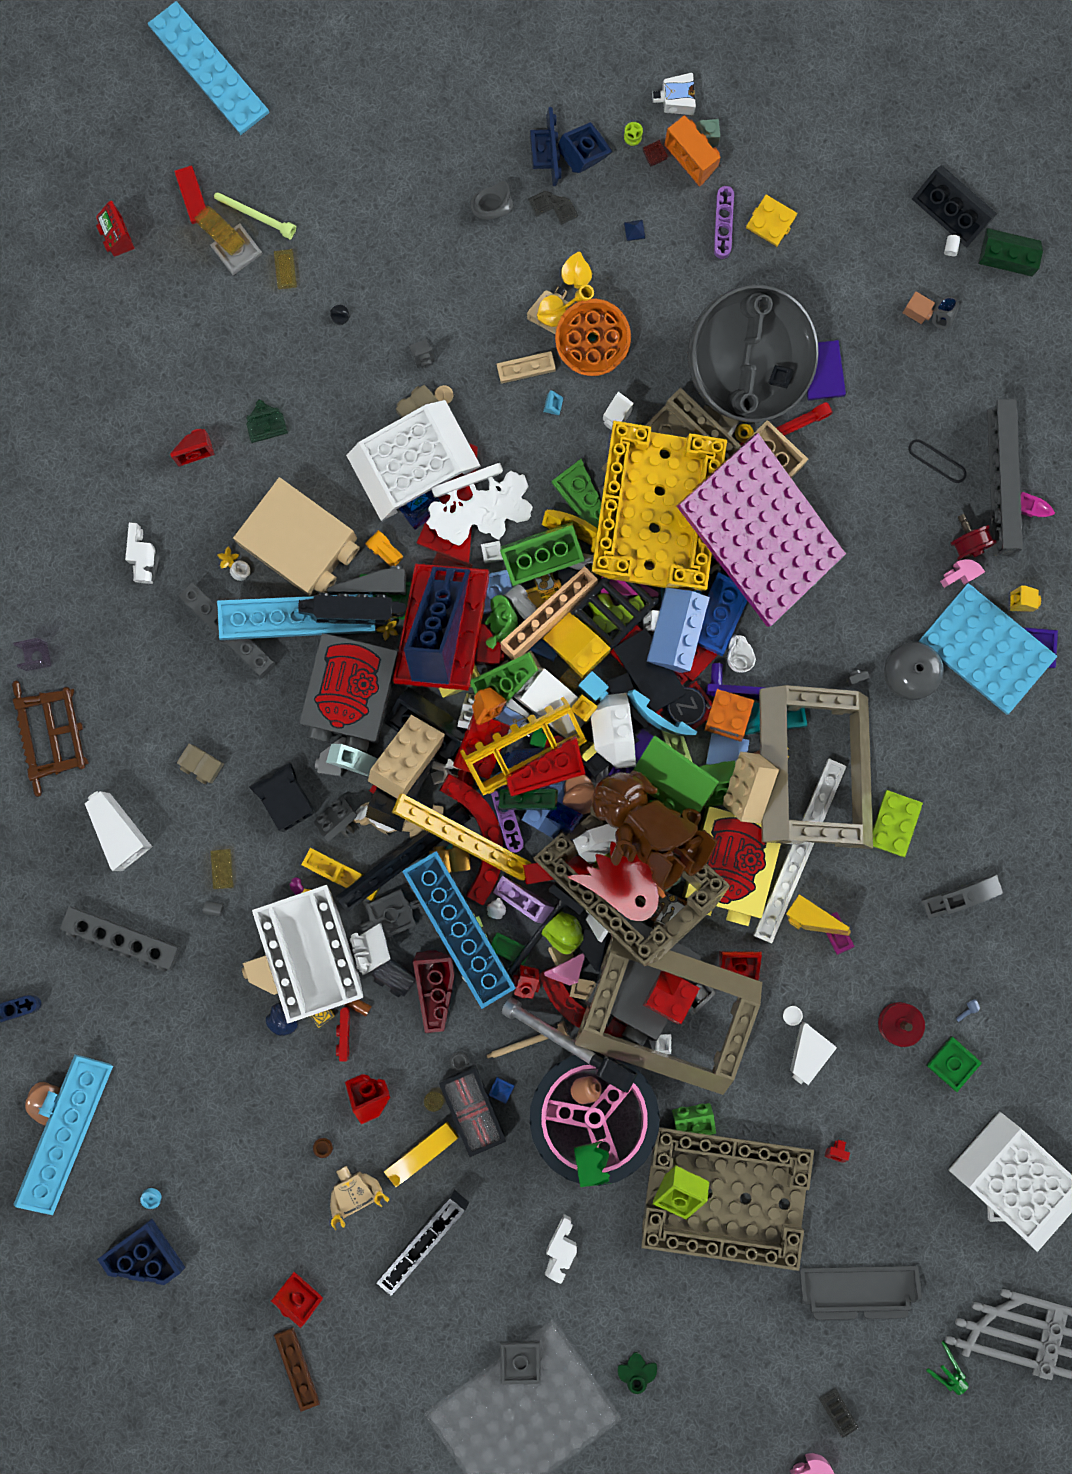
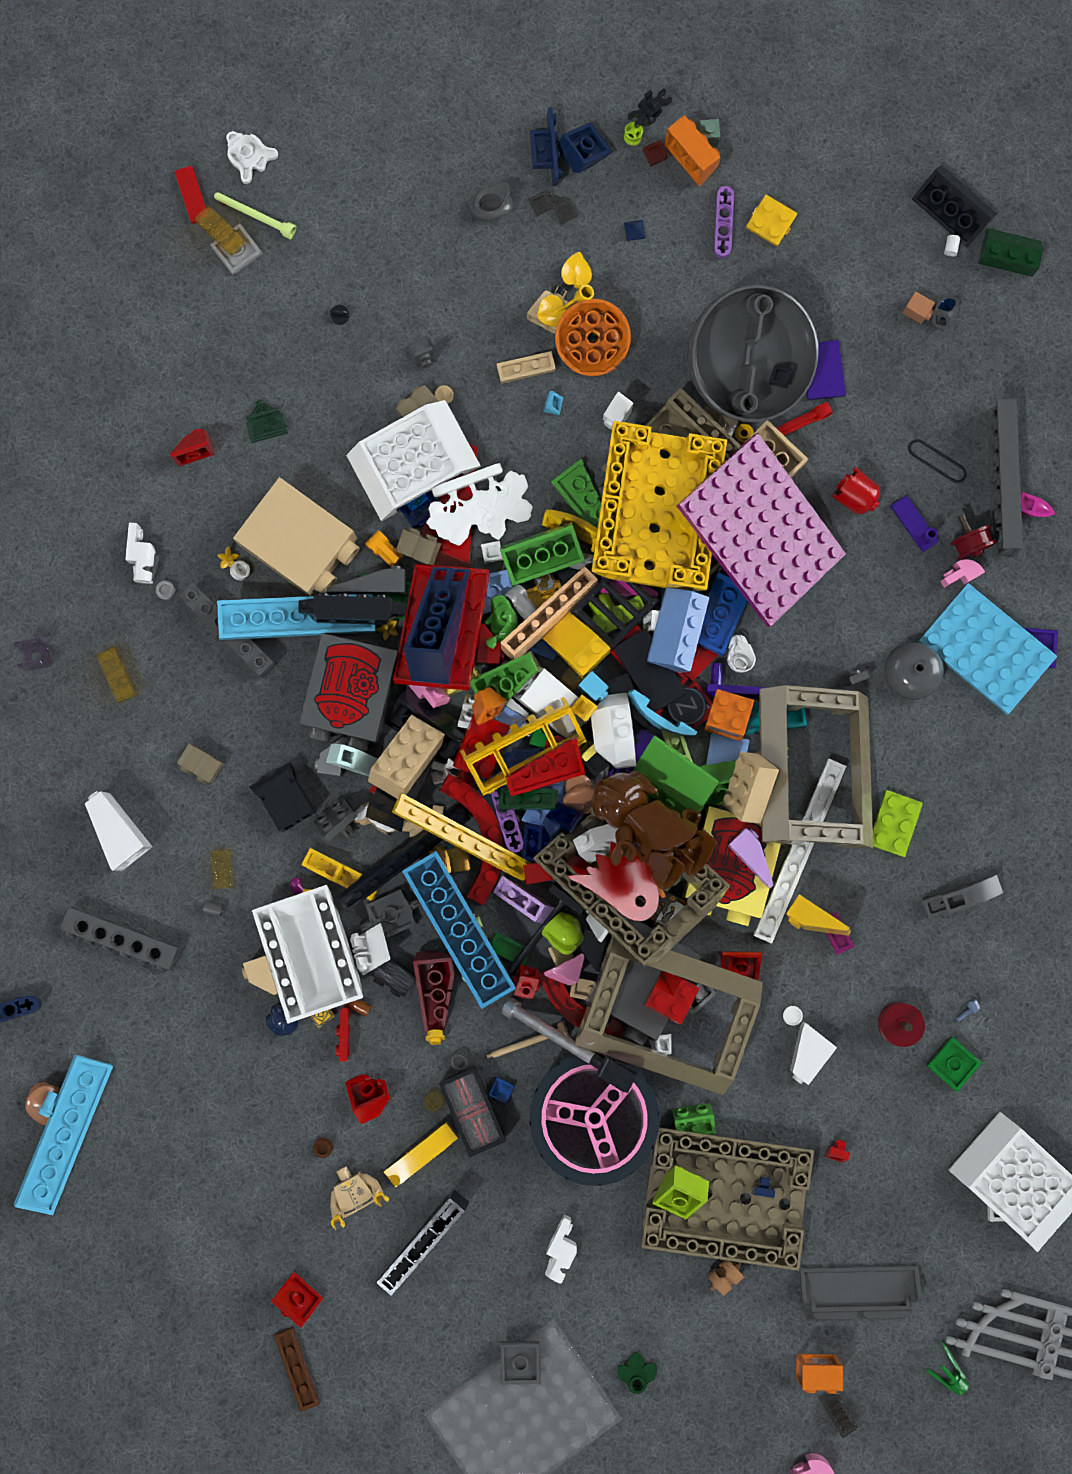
(44, 699): reddish brown piece -> none
(114, 230): red slope -> none
(115, 674): none -> clear yellow beam
(143, 1257): dark blue brick -> none
(150, 1198): medium azure tile -> none
(165, 590): none -> light grey tile
(208, 68): medium azure plate -> none
(248, 153): none -> white tile
(285, 269): clear yellow tile -> none
(418, 546): none -> dark tan brick
(435, 696): none -> bright pink brick
(435, 1037): none -> yellow plate
(496, 909): white plate -> none
(534, 840): none -> clear blue slope
(586, 1090): nougat head -> none
(590, 1163): green piece -> none
(650, 107): none -> black pin
(677, 95): torso -> none
(725, 1276): none -> medium nougat wheel
(750, 852): none -> lavender slope
(763, 1189): none -> dark blue tile
(819, 1372): none -> orange piece
(857, 492): none -> red cylinder
(915, 524): none -> dark purple piece
(1024, 599): yellow slope -> none

